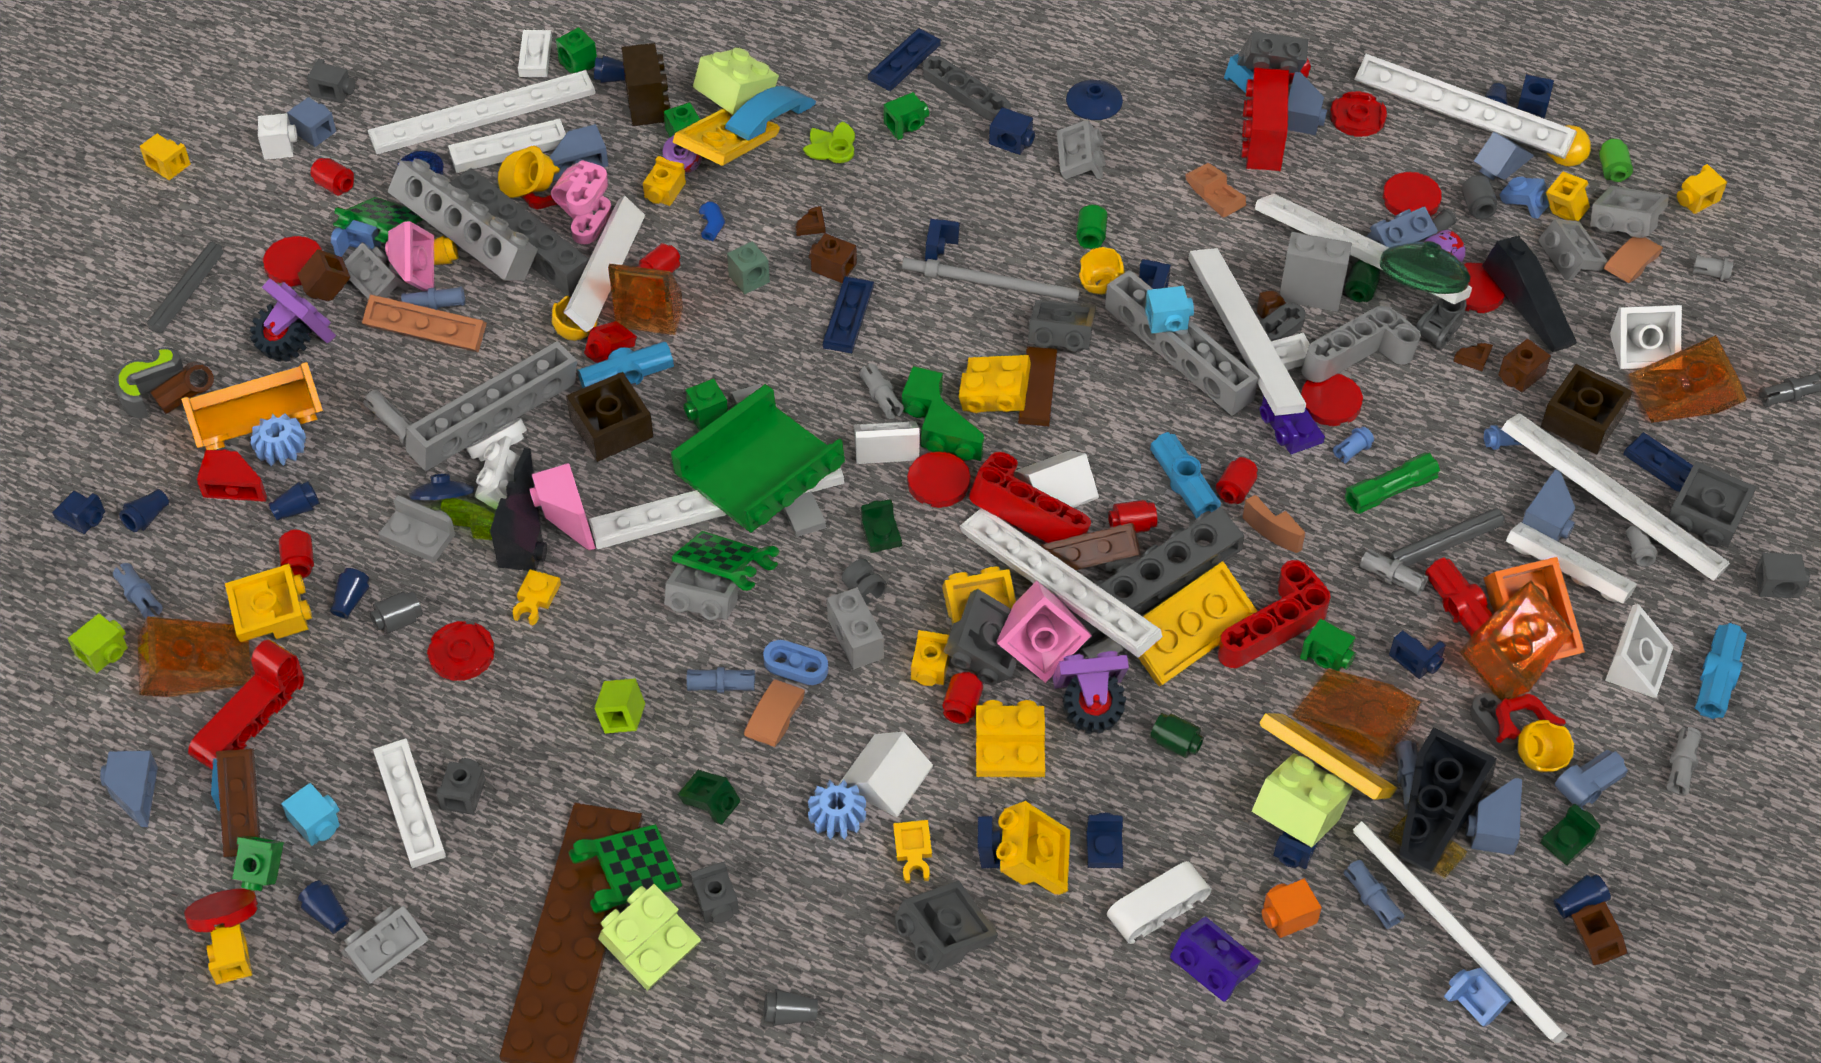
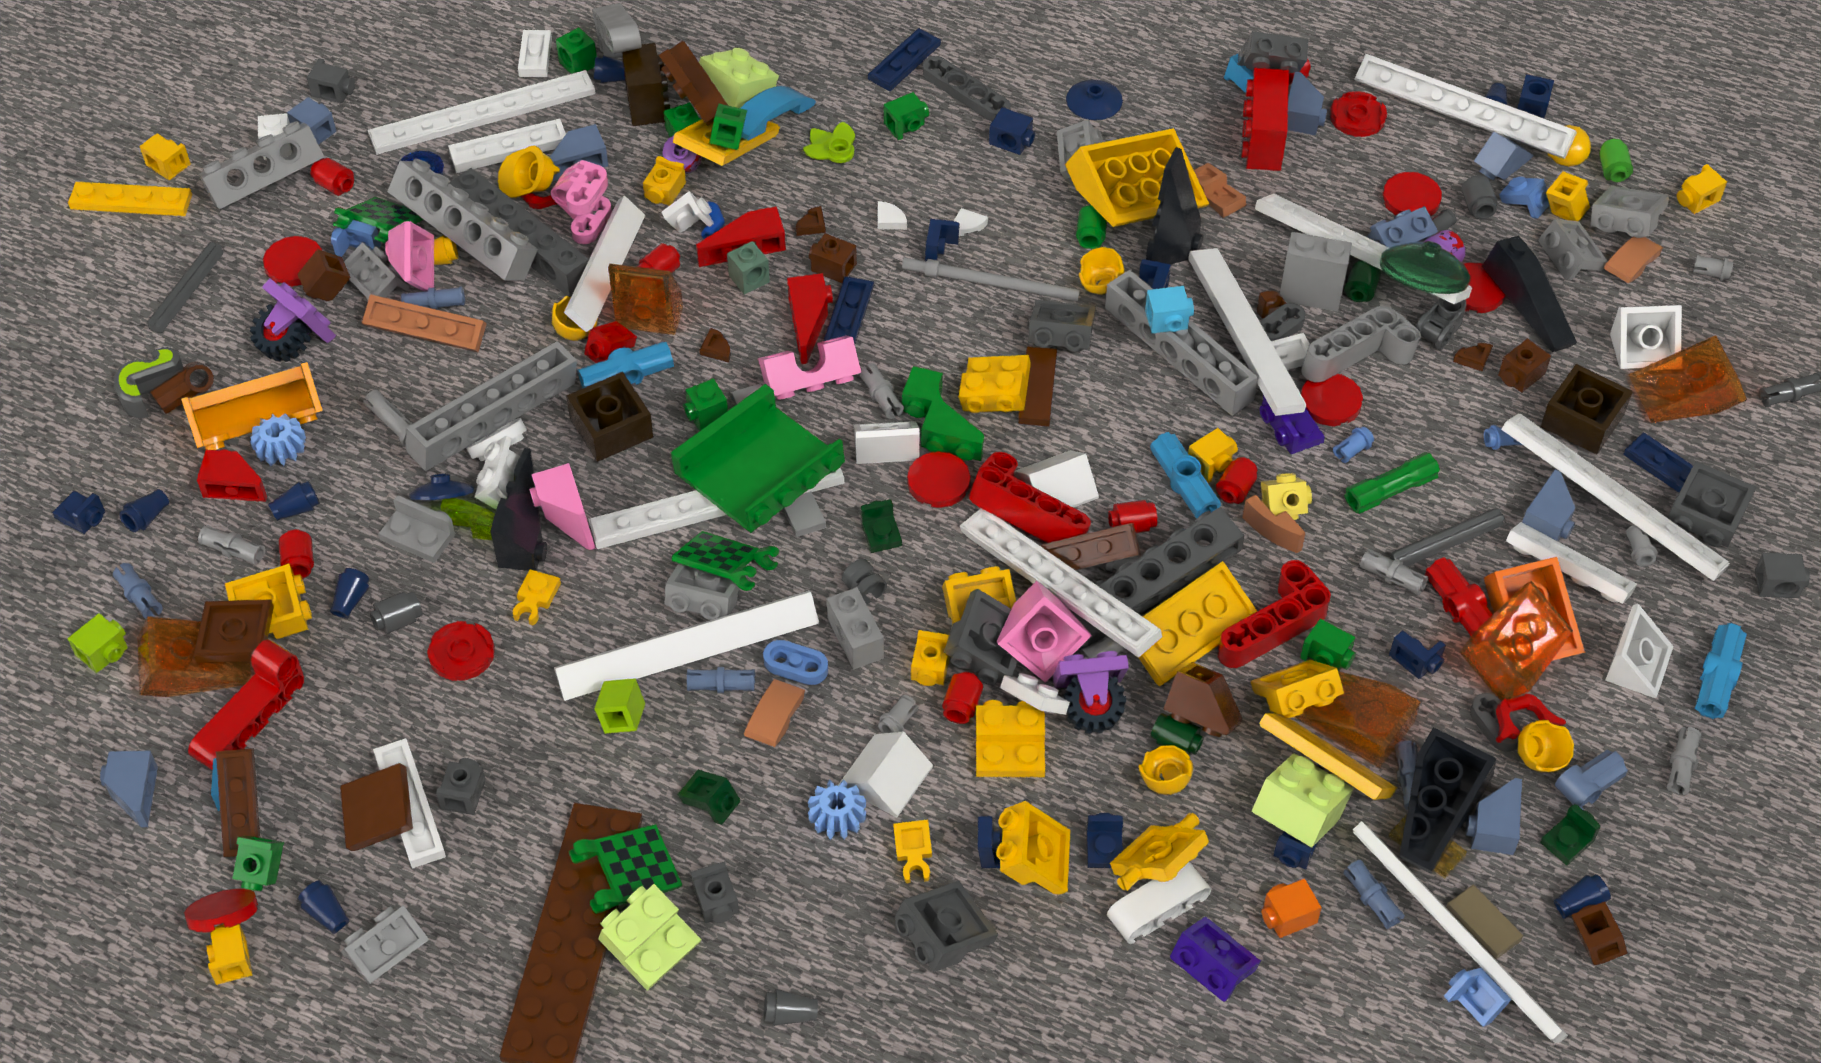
(130, 198): none -> yellow plate
(231, 544): none -> light grey pin
(232, 630): none -> reddish brown tile
(304, 153): none -> light grey brick
(312, 814): medium azure brick -> none
(376, 807): none -> reddish brown tile
(615, 30): none -> light grey beam
(687, 211): none -> white bracket
(687, 644): none -> white tile
(691, 81): none -> reddish brown bracket
(715, 346): none -> reddish brown tile
(728, 126): none -> green brick
(760, 226): none -> red slope
(809, 310): none -> red slope
(836, 362): none -> bright pink arch
(890, 217): none -> white tile
(898, 715): none -> light grey pin
(970, 221): none -> white tile
(1039, 696): none -> white plate
(1126, 175): none -> yellow slope
(1159, 852): none -> yellow plate
(1174, 766): none -> yellow hair
(1176, 217): none -> black wedge
(1203, 698): none -> reddish brown slope
(1213, 452): none -> yellow brick
(1287, 495): none -> light yellow brick
(1299, 687): none -> yellow plate
(1484, 921): none -> dark tan tile

